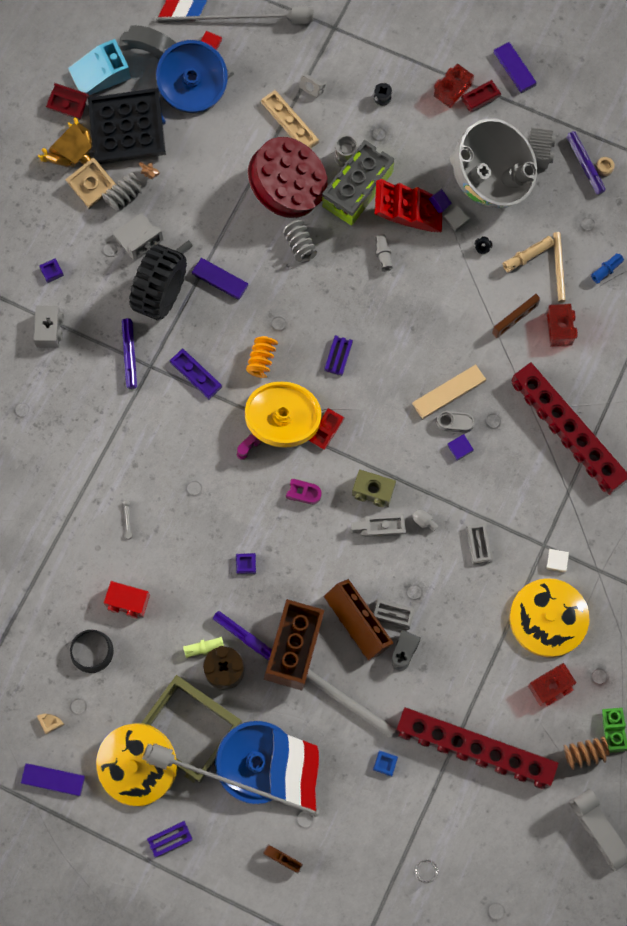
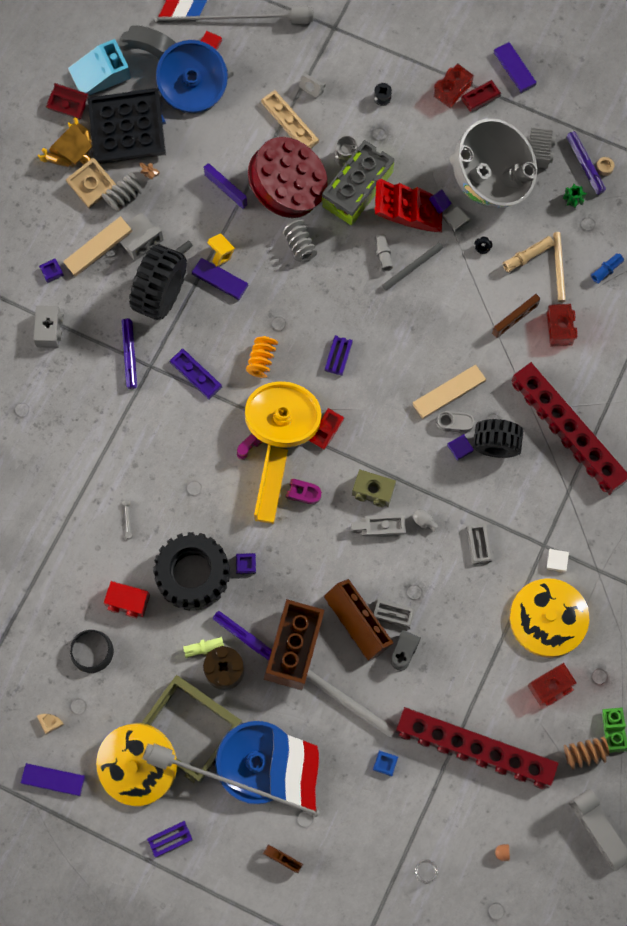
(97, 246): none -> tan tile
(187, 546): none -> black tyre
(222, 248): none -> yellow panel
(225, 185): none -> dark purple tile
(270, 484): none -> yellow panel
(412, 266): none -> dark grey bar
(498, 438): none -> black tyre
(502, 852): none -> nougat hinge
(574, 195): none -> green gear

